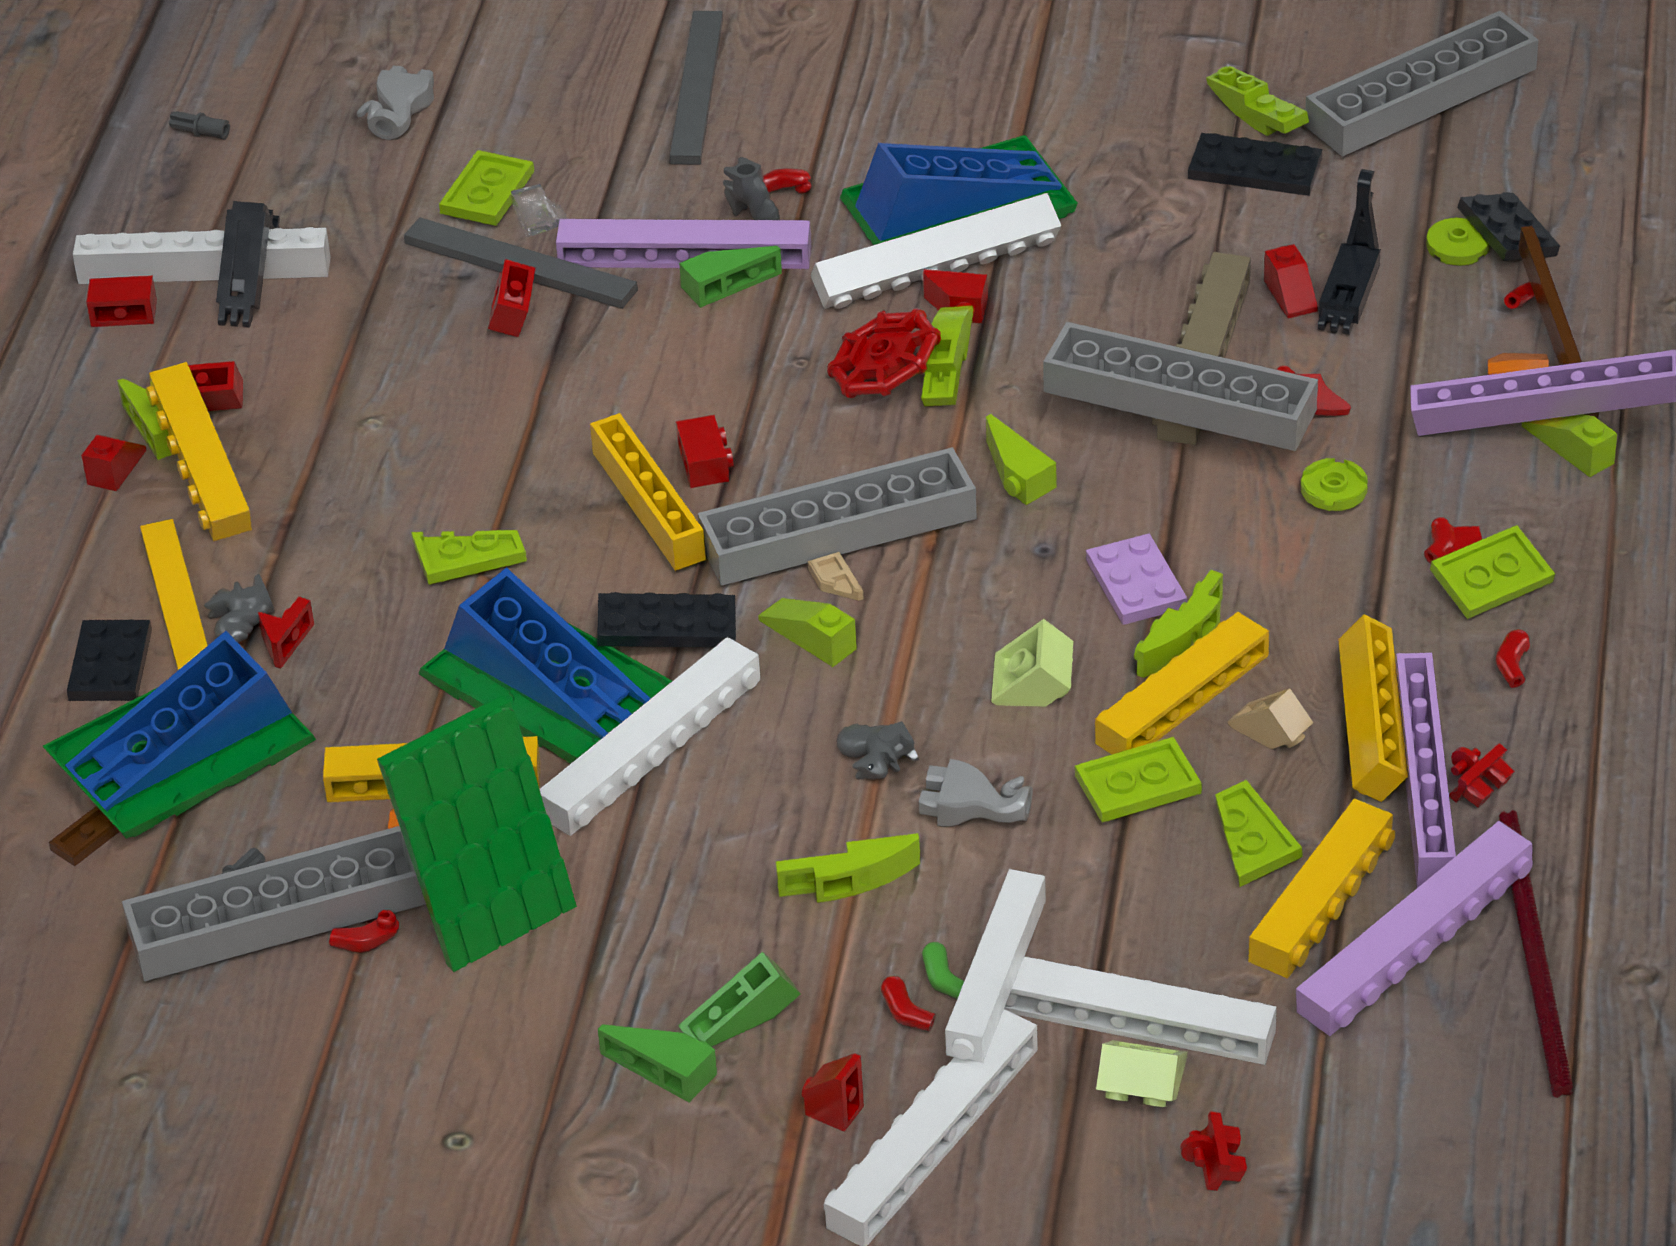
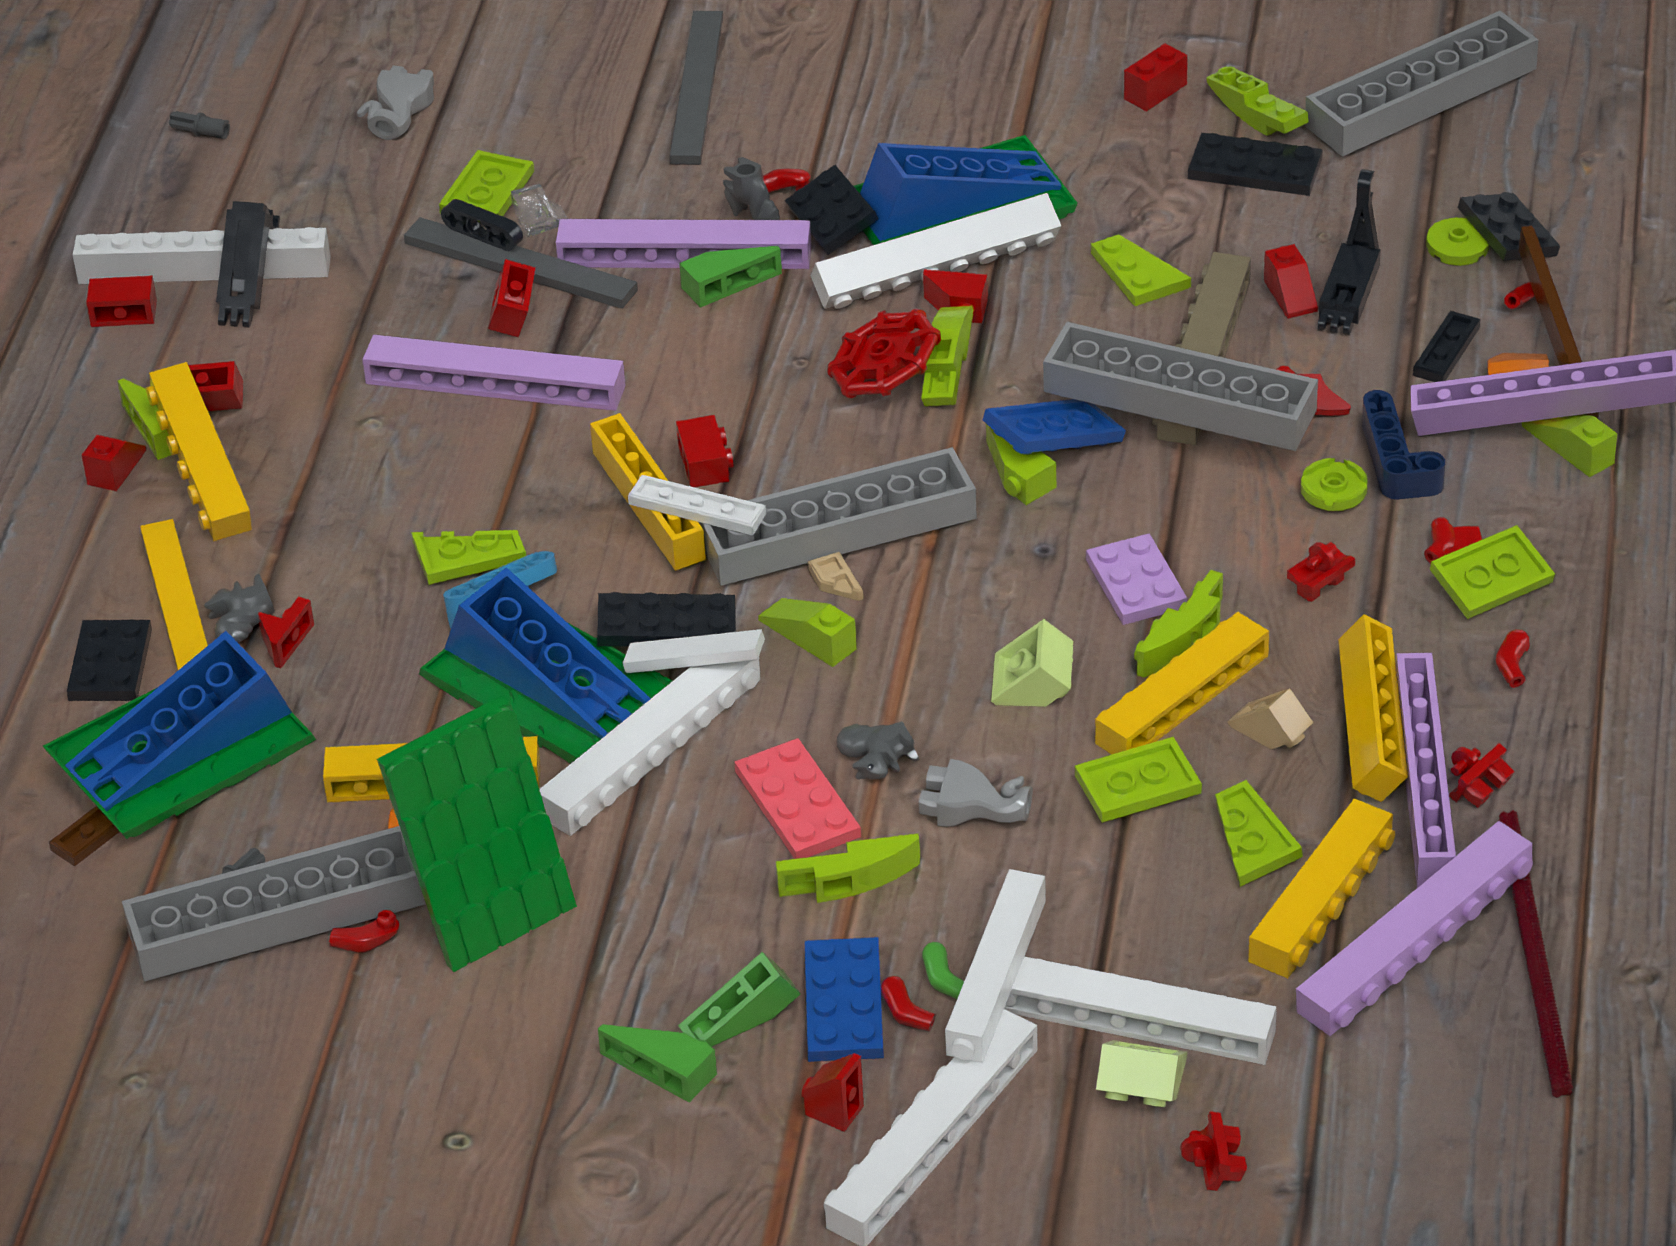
(494, 372): none -> lavender brick
(499, 230): none -> black beam
(528, 569): none -> dark azure beam
(693, 651): none -> white tile
(697, 504): none -> white tile
(797, 799): none -> coral plate
(833, 209): none -> black plate
(843, 999): none -> blue plate
(1053, 425): none -> blue plate
(1137, 271): none -> lime wing
(1155, 77): none -> red brick
(1322, 567): none -> red hips
(1398, 471): none -> dark blue beam
(1446, 347): none -> black tile

